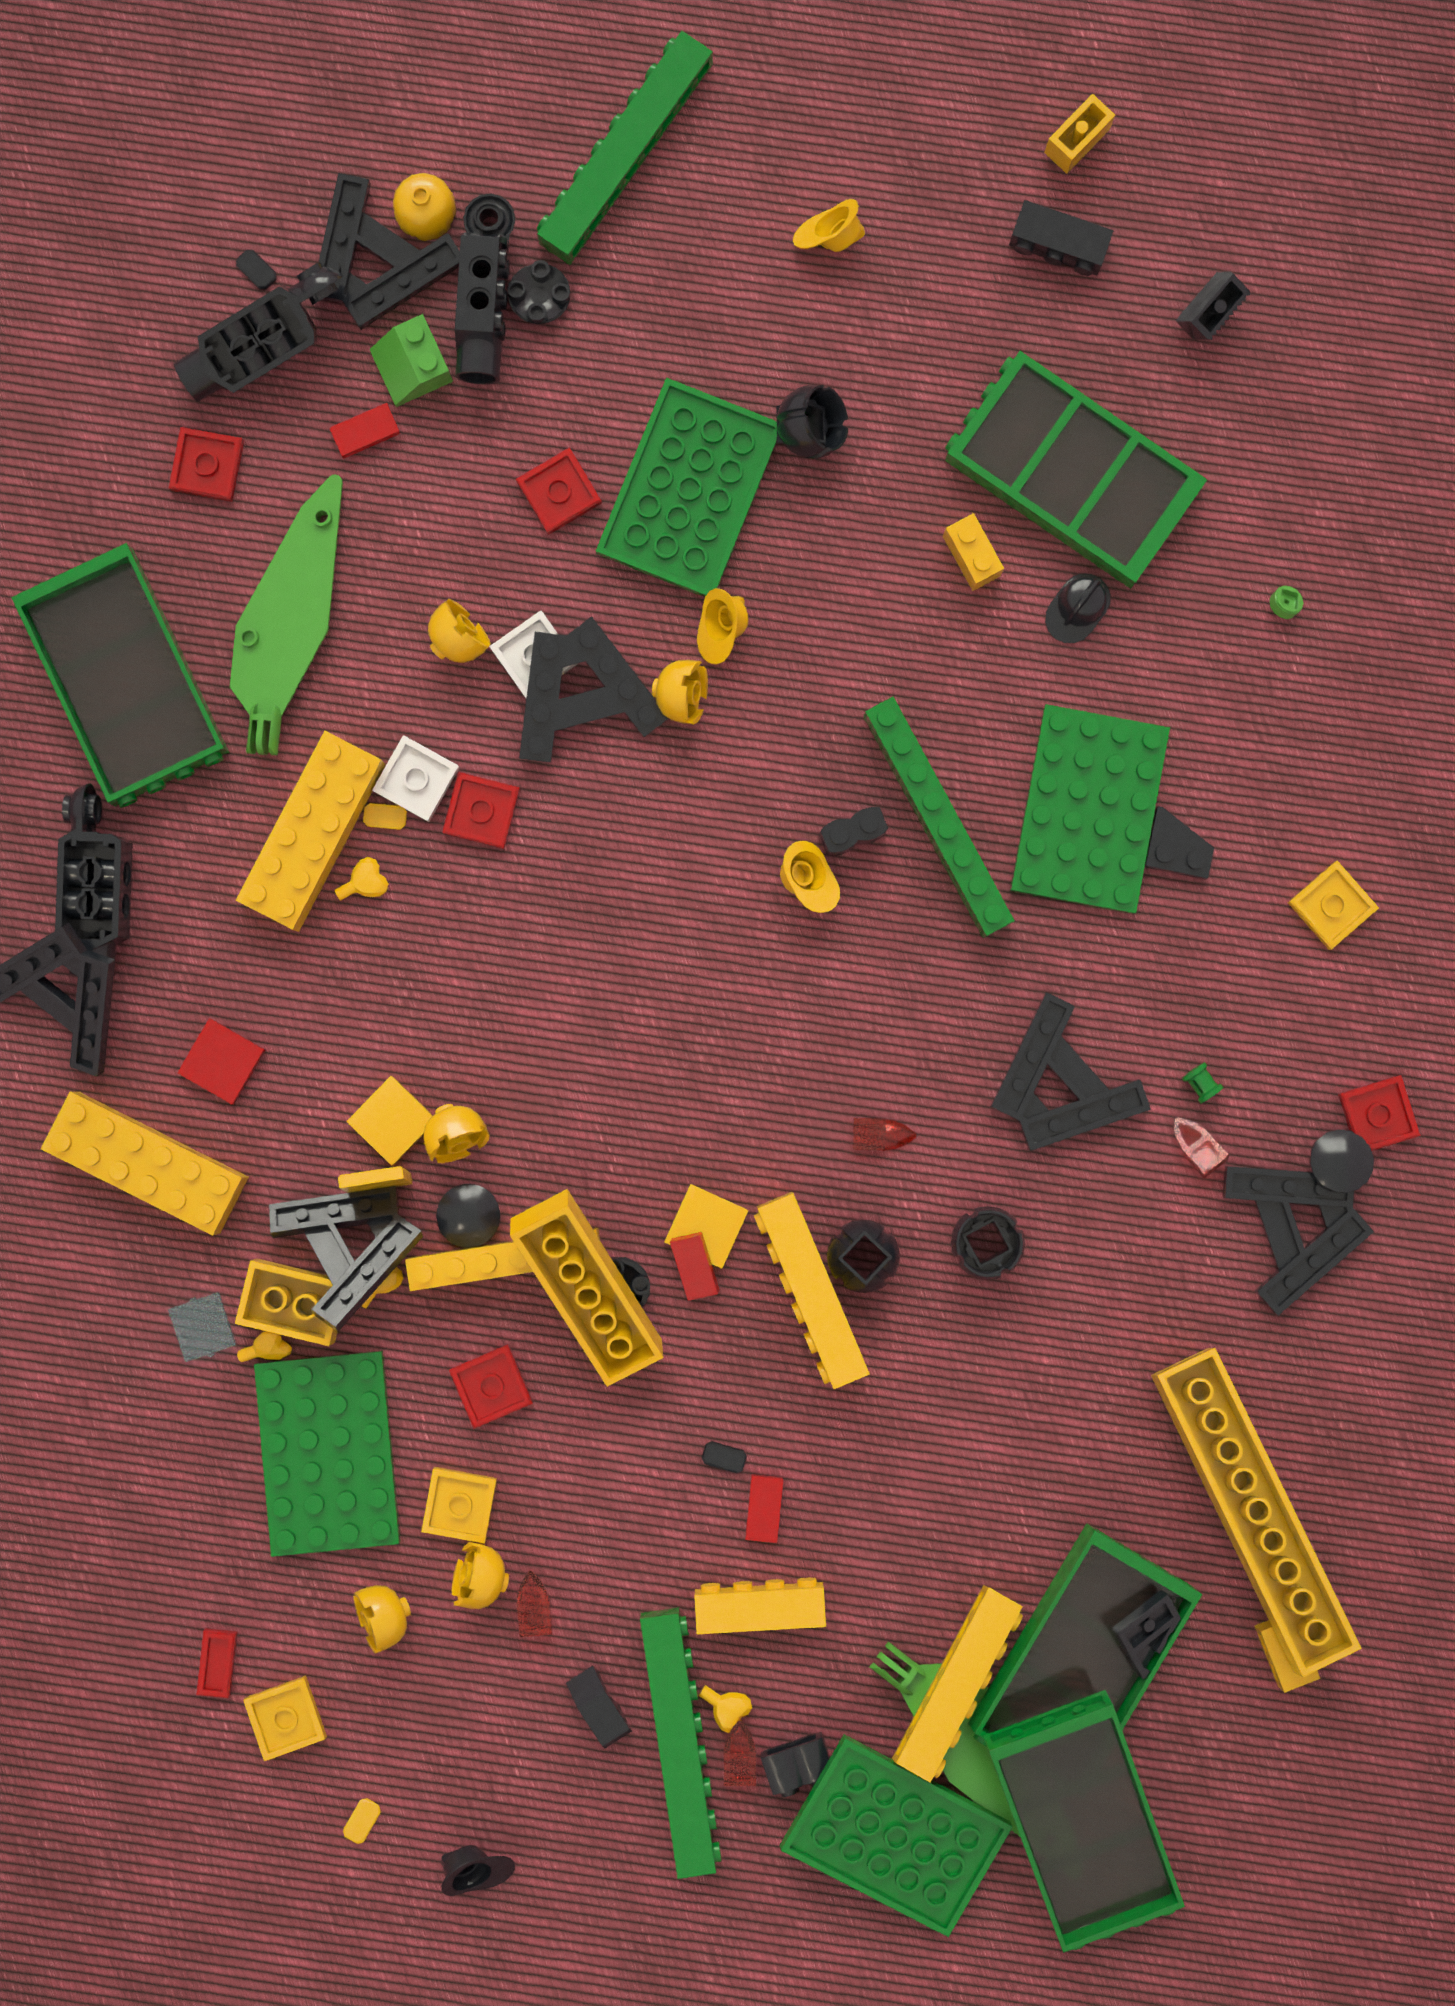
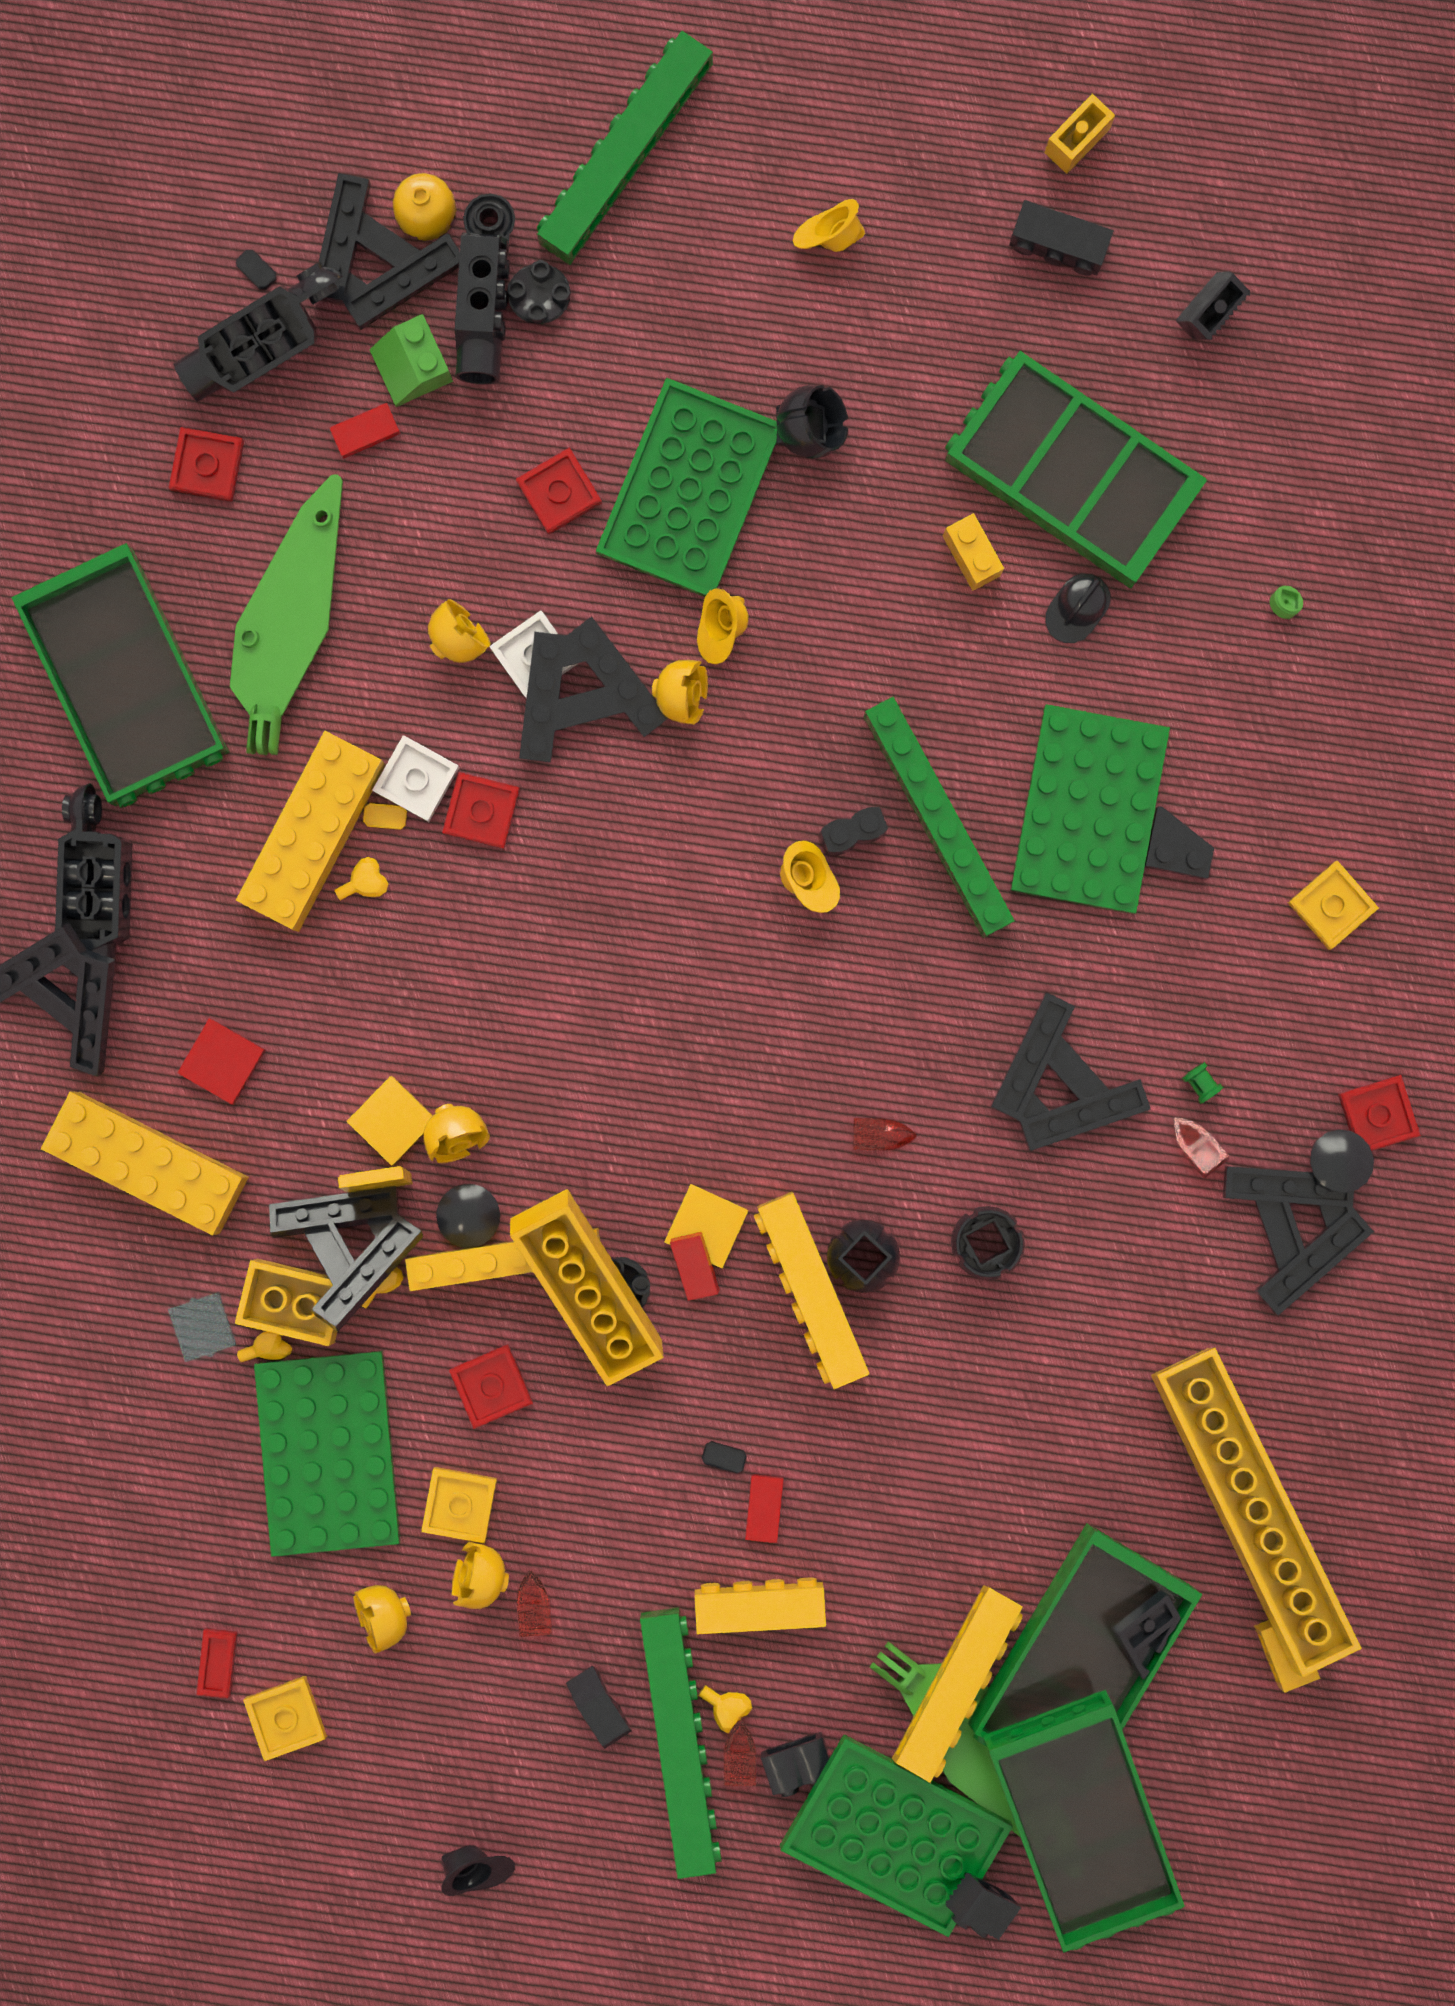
(361, 1821): yellow piece -> none
(982, 1907): none -> black brick

